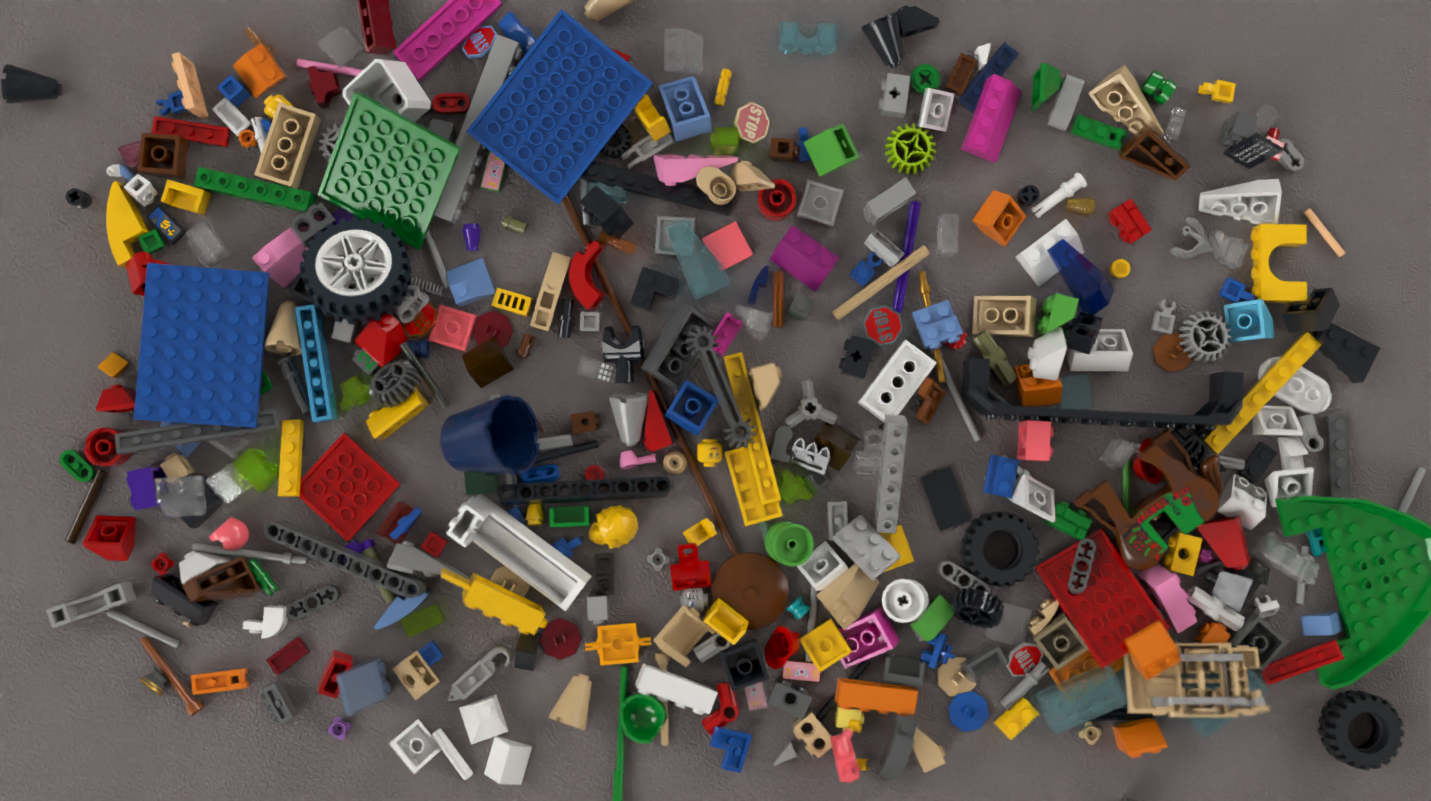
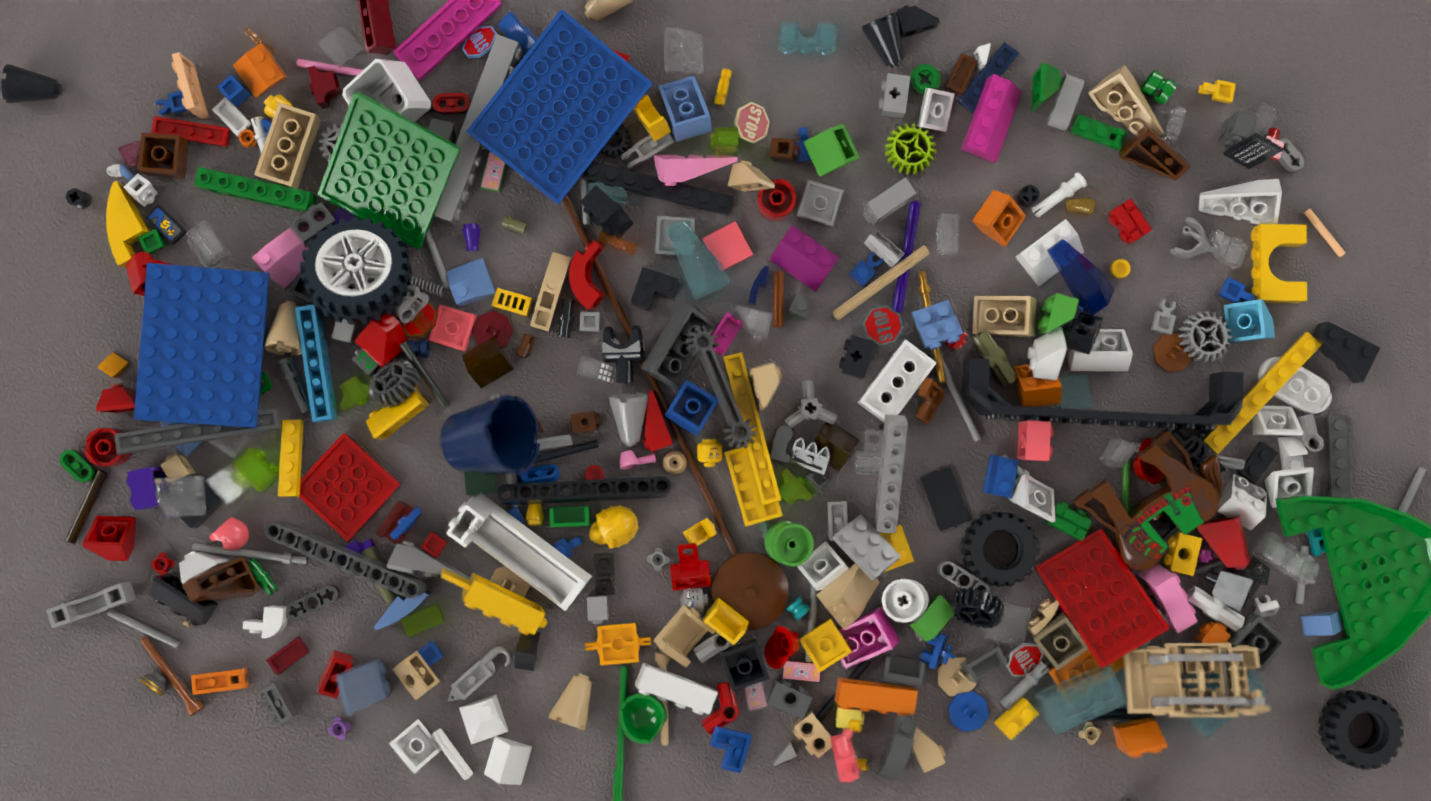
(185, 197): yellow panel -> none
(560, 638): dark red piece -> none
(716, 185): tan cap -> none
(1083, 581): dark grey beam -> none
(1152, 650): orange slope -> none
(1302, 662): red tile -> none
(1312, 314): black brick -> none

